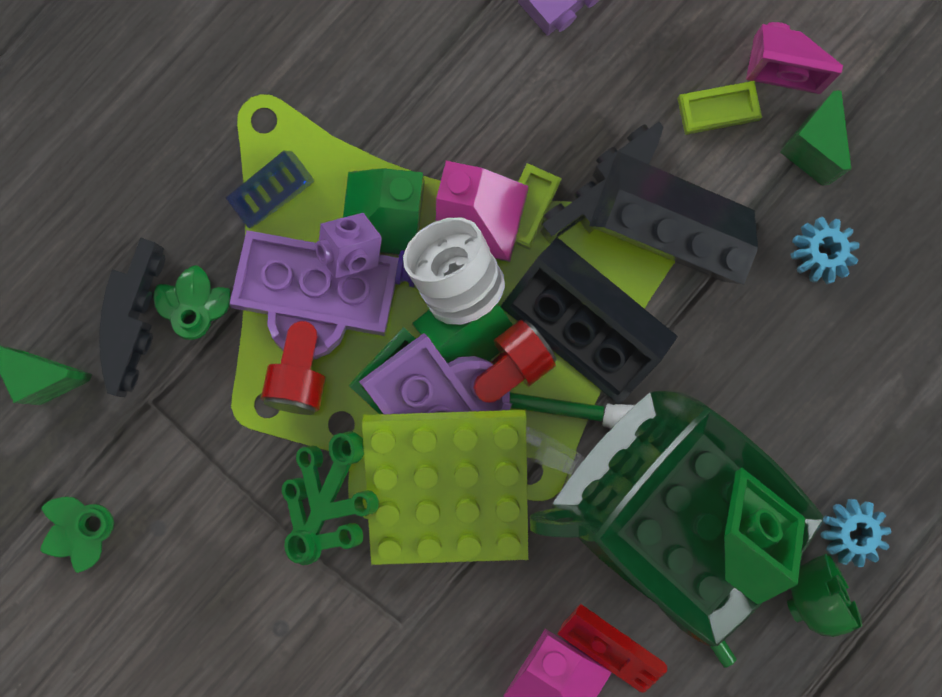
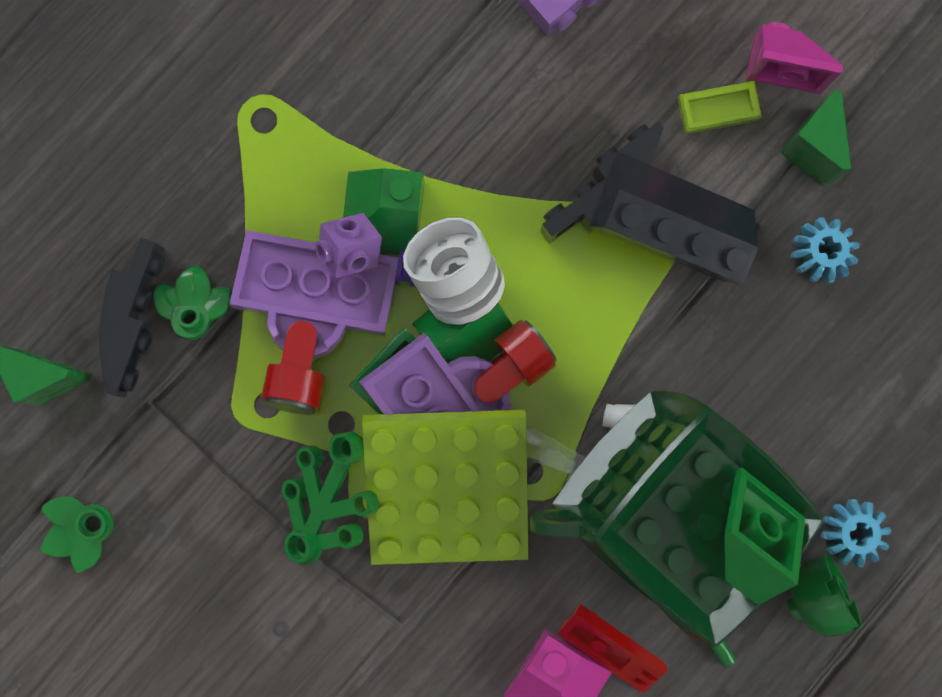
(274, 167): slope -> none
(485, 199): dark pink slope -> none
(539, 197): lime tile -> none
(556, 407): green bar -> none
(589, 321): black slope -> none

